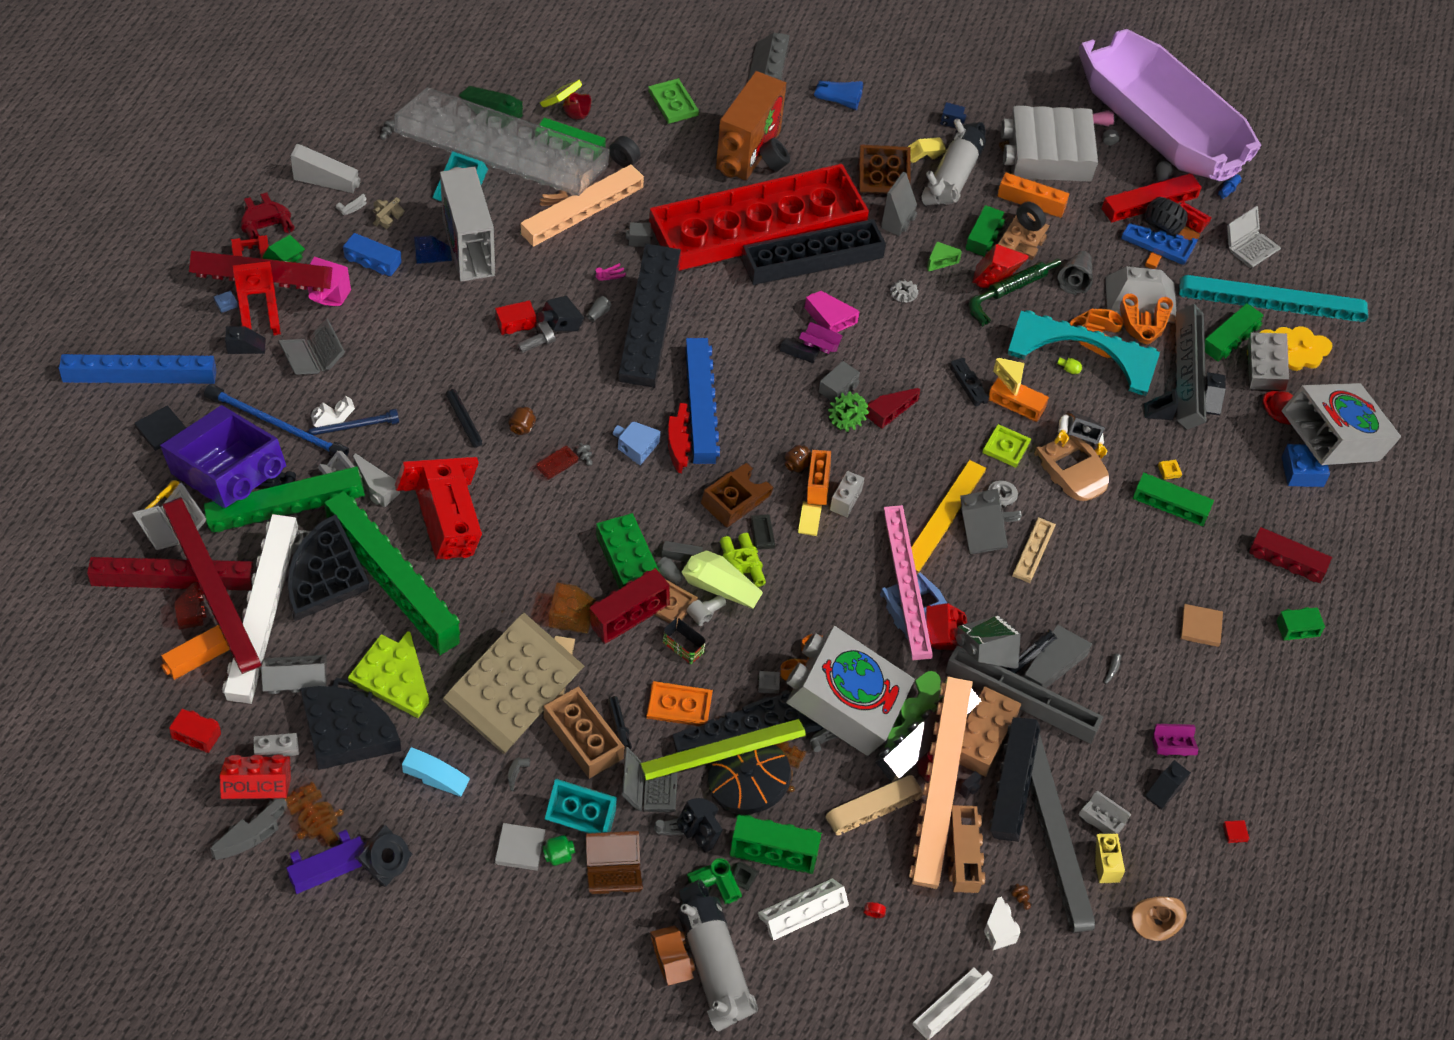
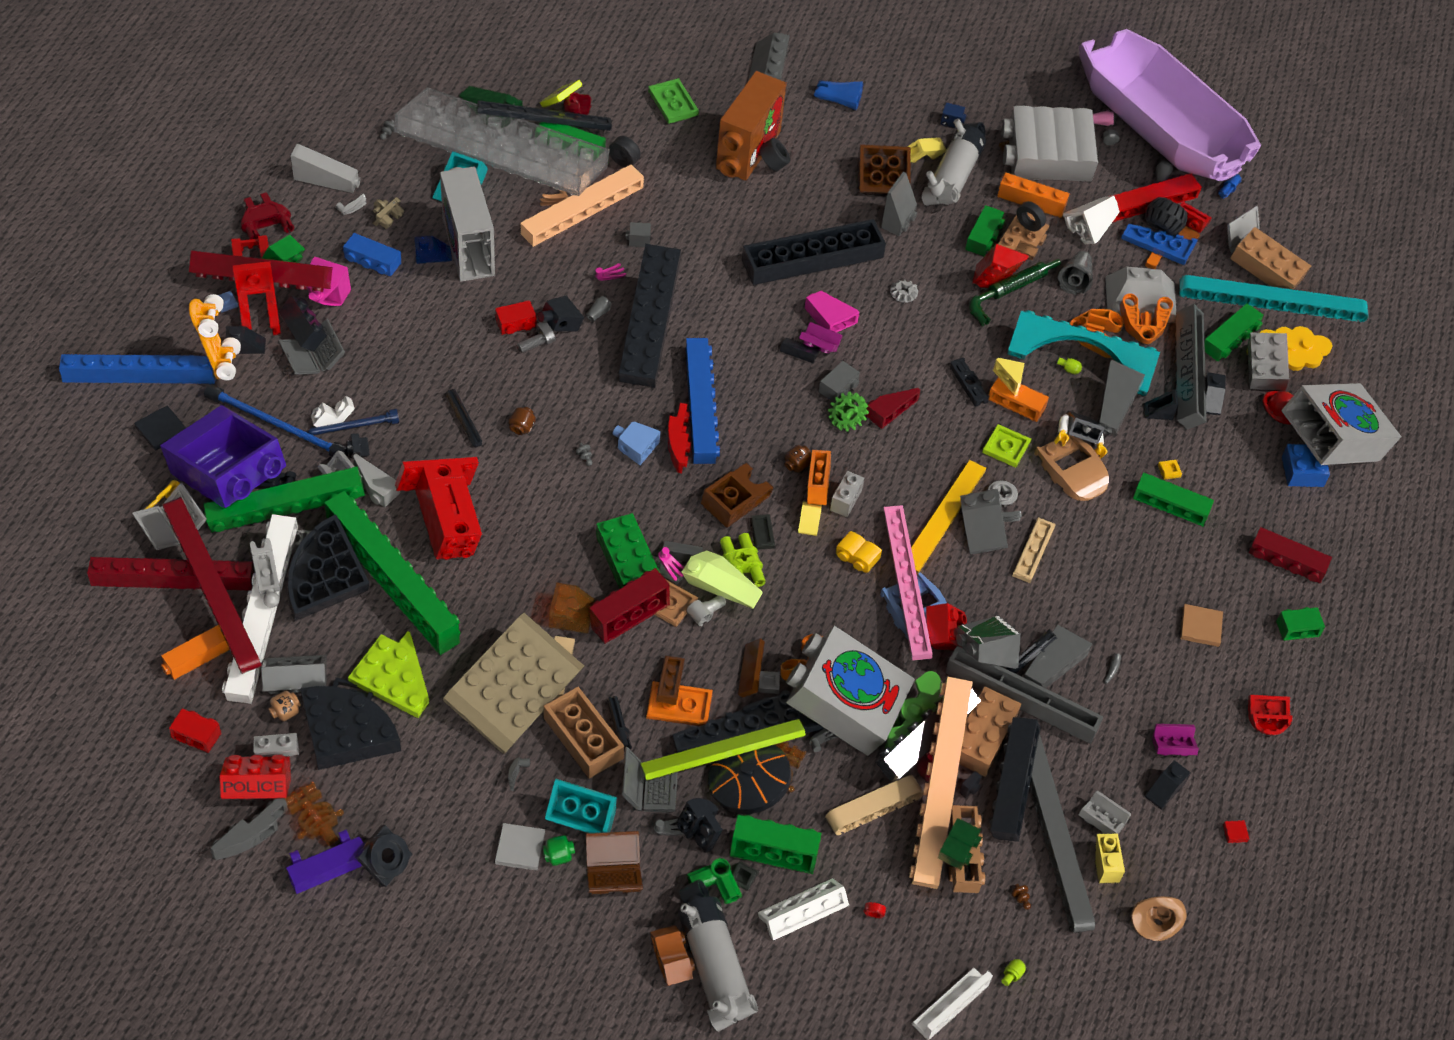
(189, 608): clear red slope -> none
(219, 356): none -> piece
(266, 573): none -> light grey plate
(284, 706): none -> medium nougat head
(302, 323): none -> black brick
(357, 445): none -> black bracket
(434, 772): medium azure slope -> none
(544, 115): none -> black tile
(557, 462): clear red plate -> none
(668, 562): none -> dark pink piece
(670, 680): none -> reddish brown tile
(687, 632): piece -> none
(722, 222): red plate -> none
(751, 668): none -> reddish brown tile
(858, 552): none -> yellow brick
(943, 256): bright green slope -> none
(959, 844): none -> dark green brick
(1000, 927): white slope -> none
(1013, 971): none -> lime cylinder
(1092, 219): none -> white slope
(1119, 395): none -> dark grey slope
(1269, 713): none -> red slope
(1270, 261): none -> medium nougat brick

